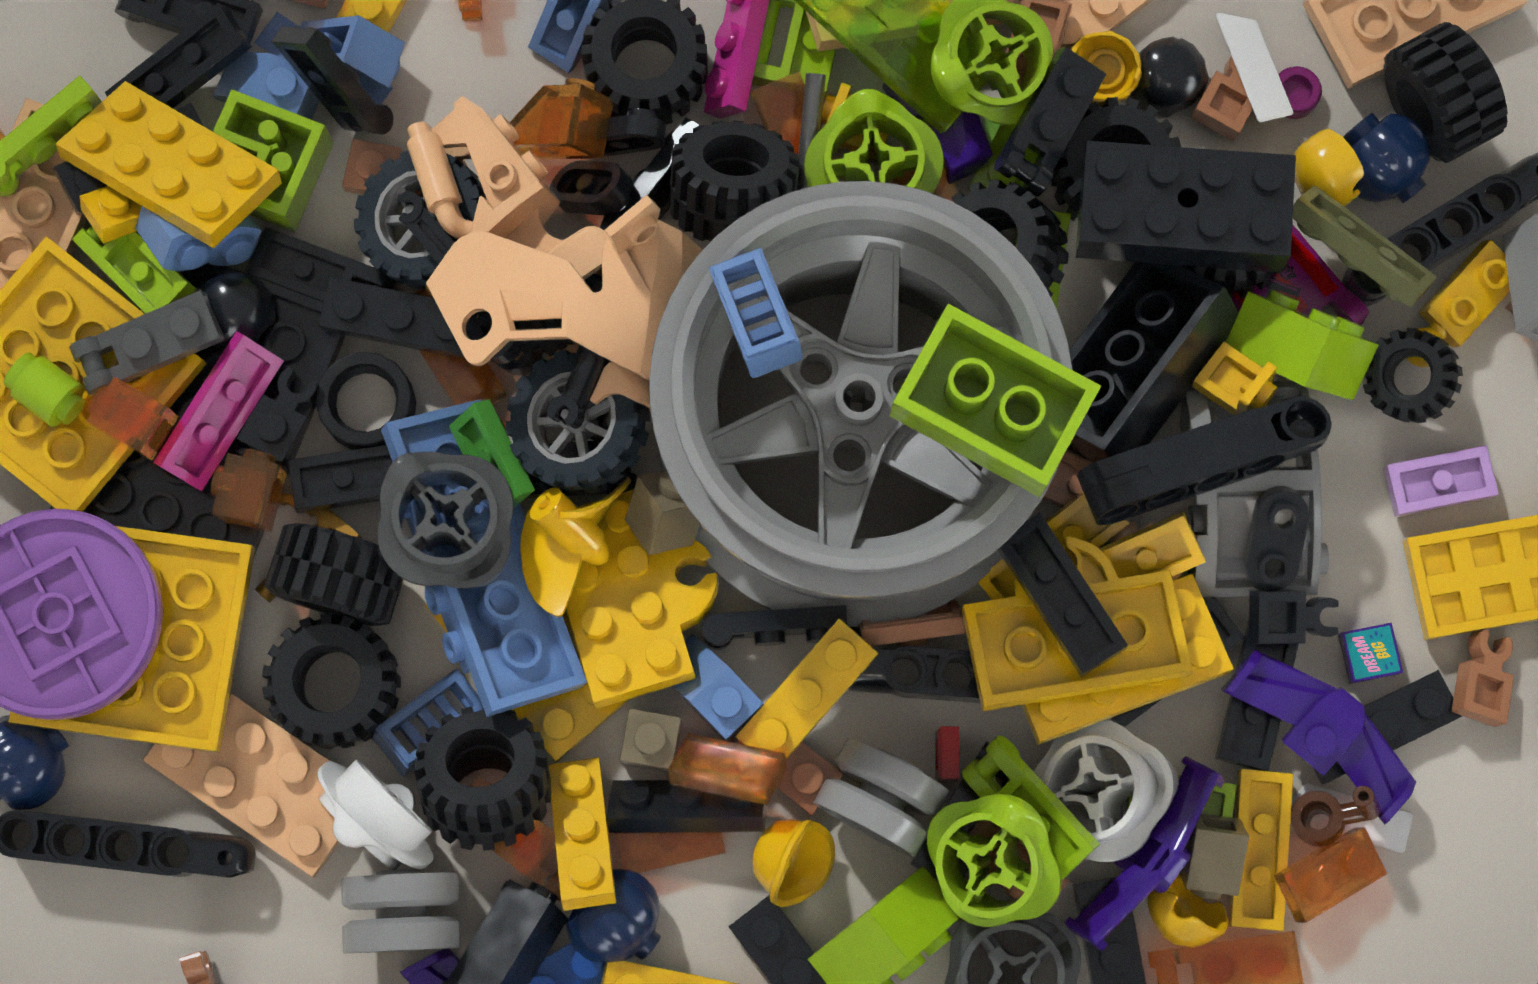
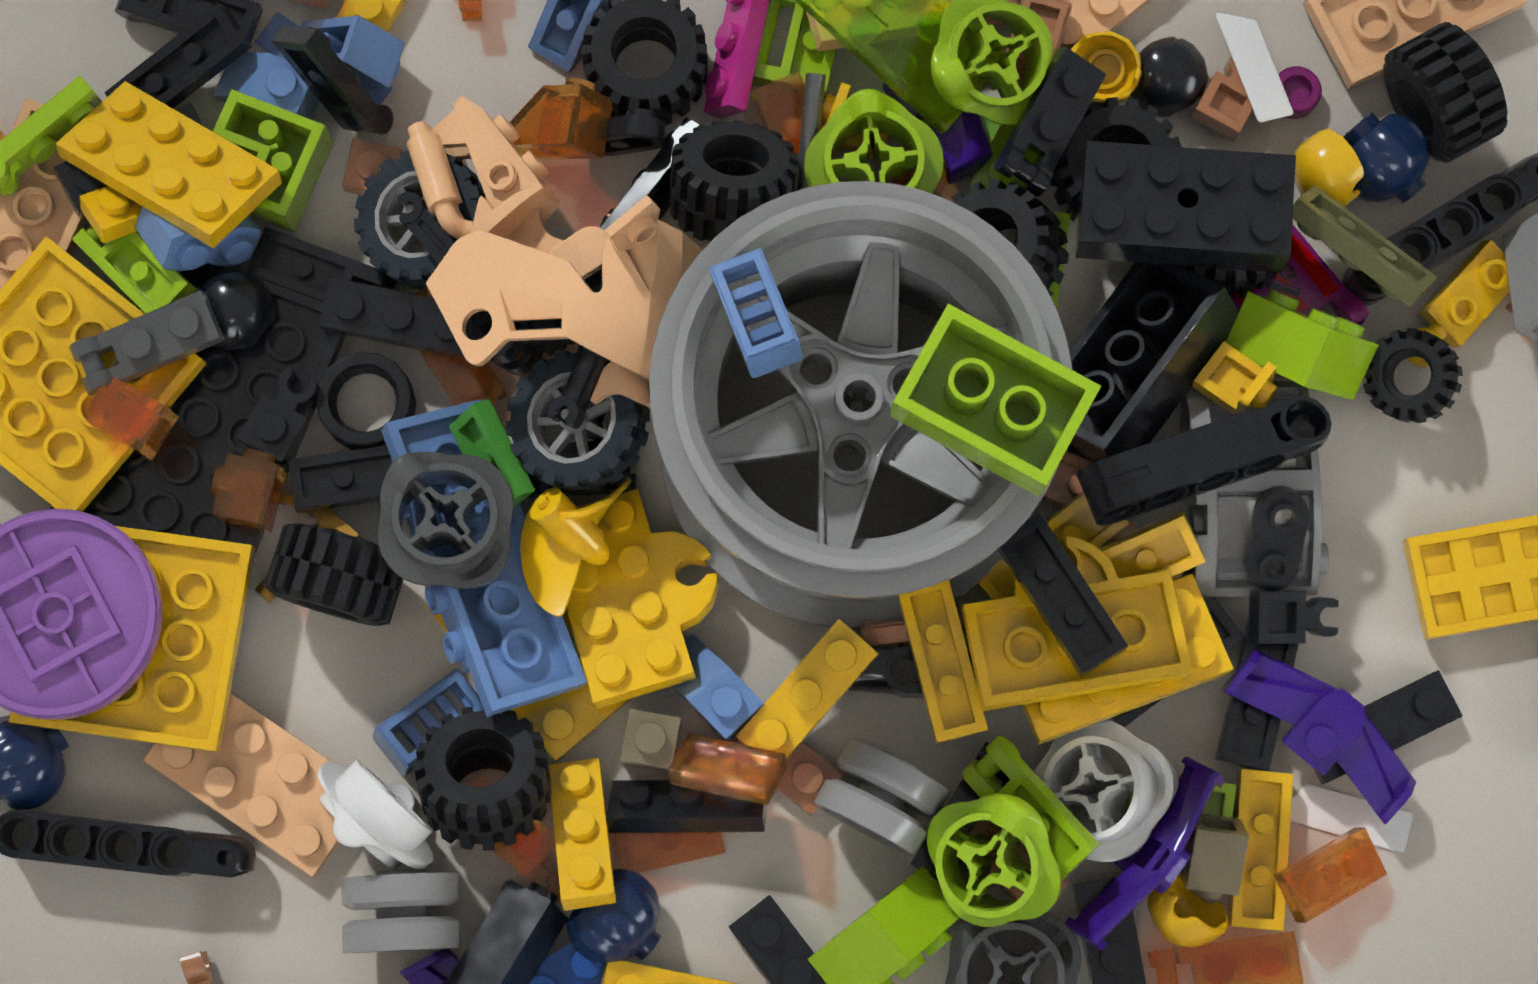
(45, 389): lime brick -> none
(218, 411): dark pink plate -> none
(295, 657): black tyre -> none
(592, 187): black plate -> none
(660, 515): dark tan brick -> none
(771, 626): black plate -> none
(793, 860): yellow helmet -> none
(942, 662): none -> yellow plate
(947, 754): red tile -> none
(1318, 802): reddish brown plate -> none
(1370, 653): tile -> none
(1440, 481): lavender plate -> none
(1481, 685): nougat plate -> none

